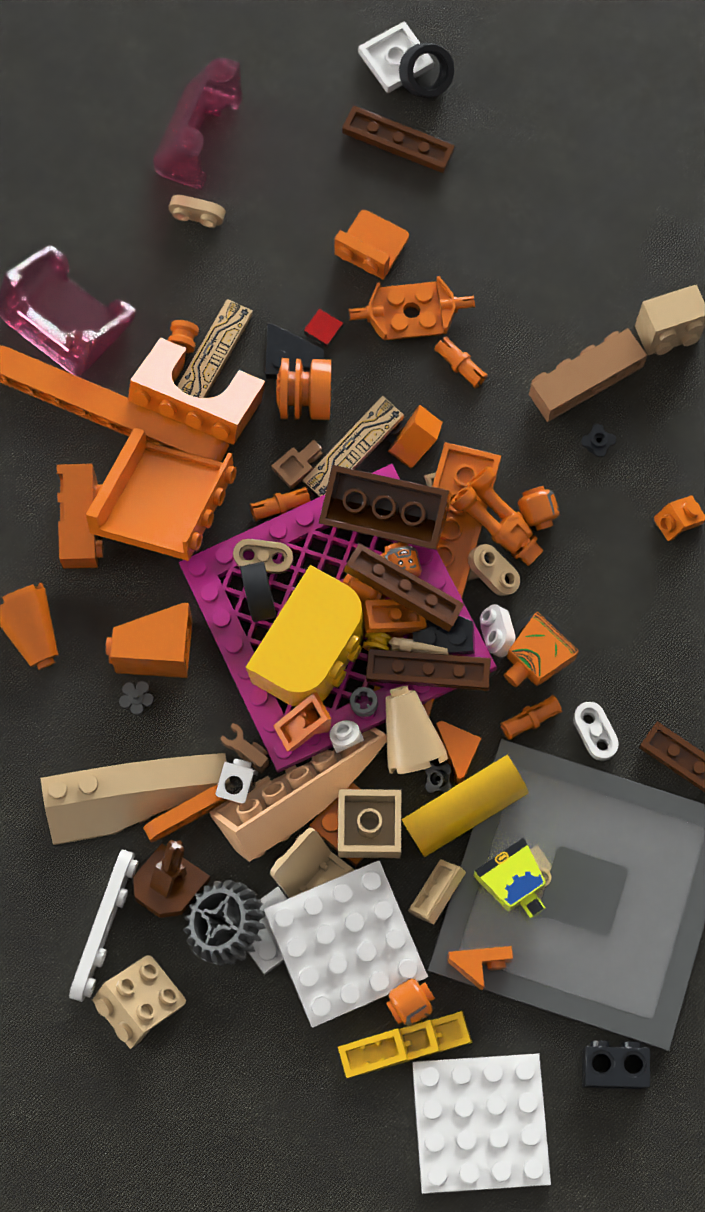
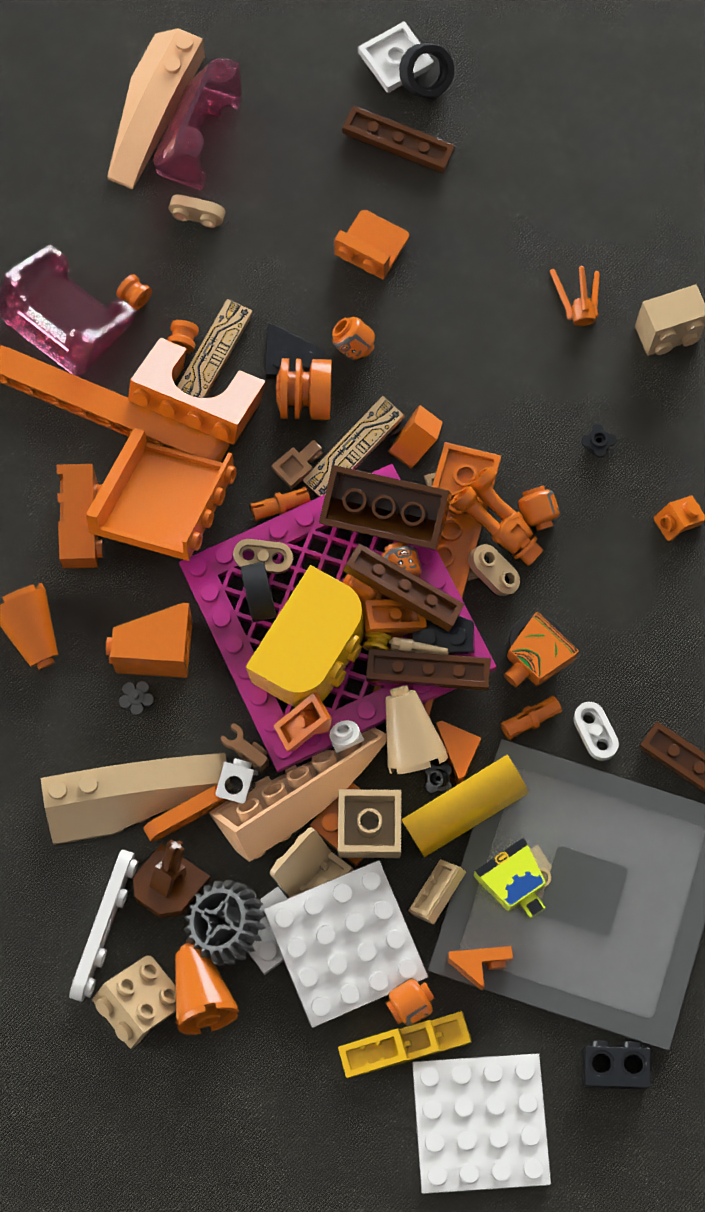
(134, 292): none -> orange wheel
(152, 99): none -> light nougat wedge
(201, 993): none -> orange cone
(323, 328): red tile -> none
(353, 338): none -> orange head
(356, 706): dark grey bush -> none
(431, 299): orange plate -> none
(460, 362): orange pin -> none
(497, 630): white plate -> none
(583, 311): none -> orange plant
(587, 374): medium nougat brick -> none

